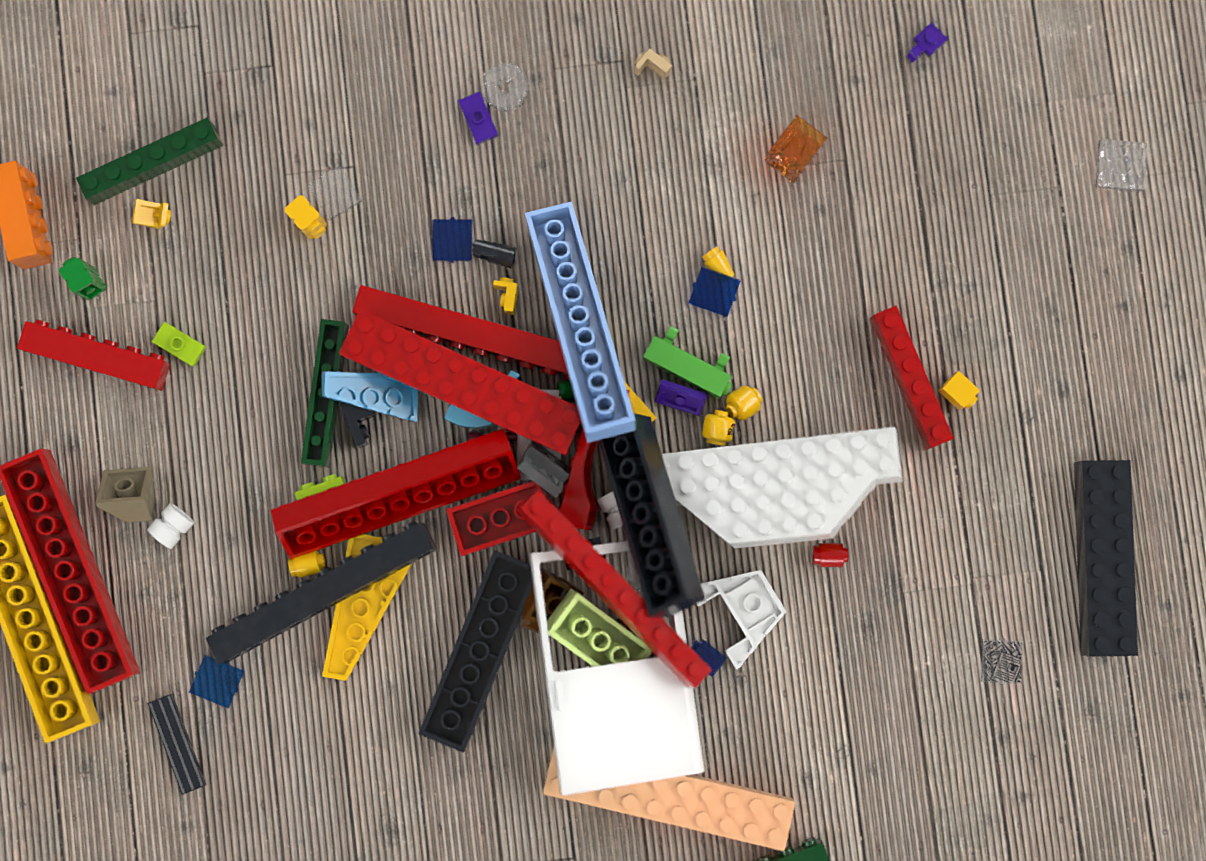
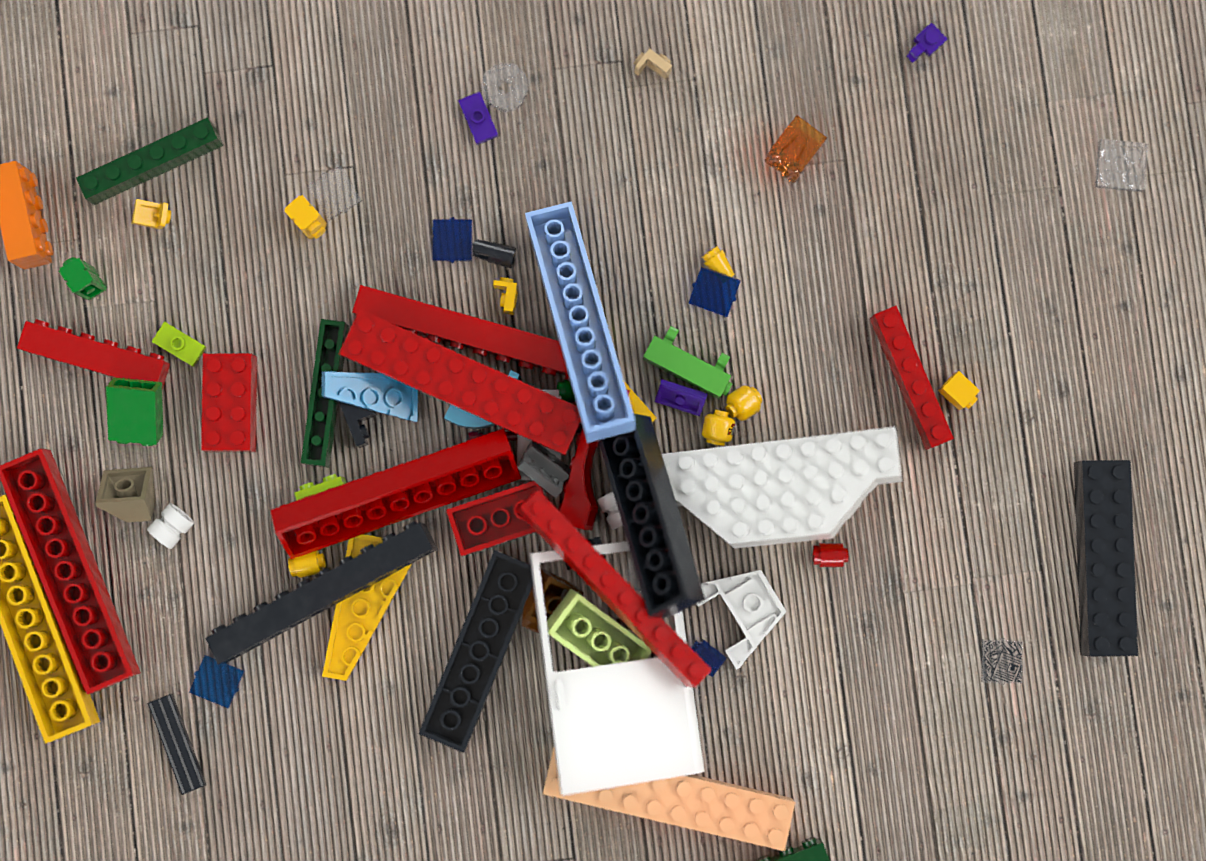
(134, 411): none -> green brick
(229, 402): none -> red brick

